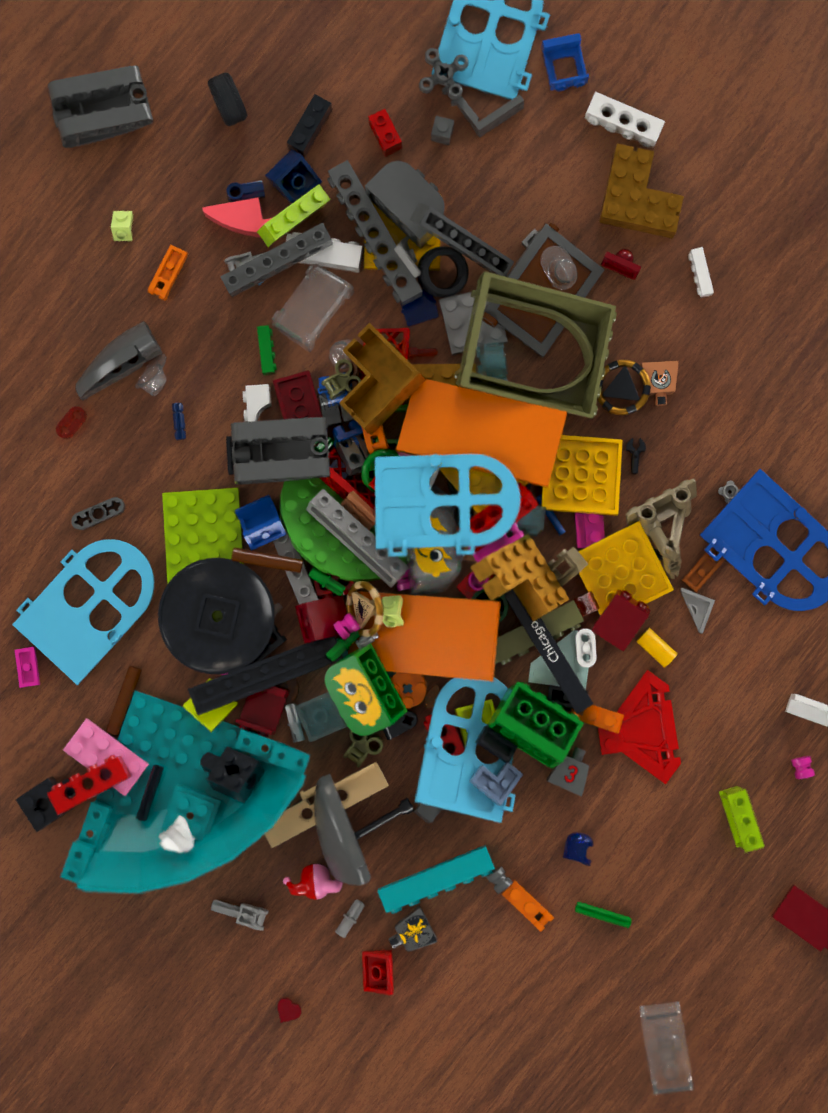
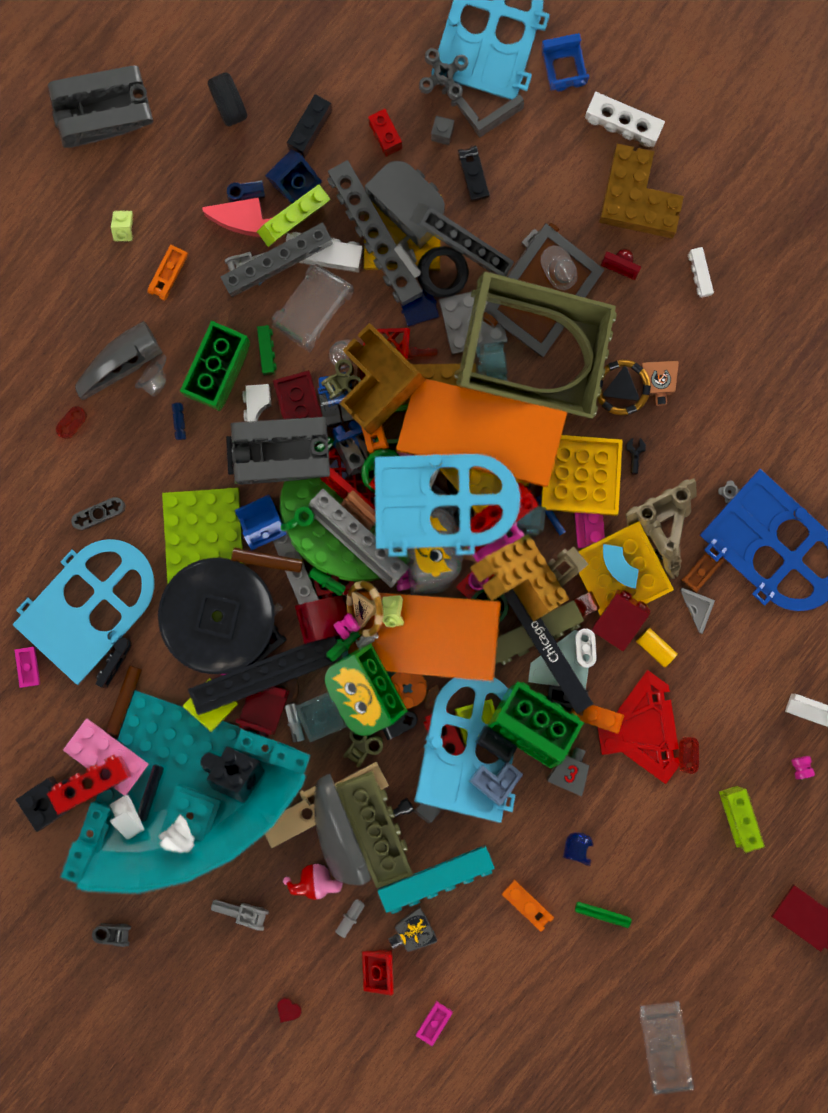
(113, 663): none -> black hinge
(114, 934): none -> dark grey piece
(126, 817): none -> white slope
(216, 366): none -> green brick
(298, 519): none -> green plate
(375, 829): none -> olive plate
(434, 1023): none -> dark pink plate
(473, 174): none -> black plate
(498, 878): dark grey wheel -> none
(618, 566): none -> medium azure tile
(689, 755): none -> clear red beam

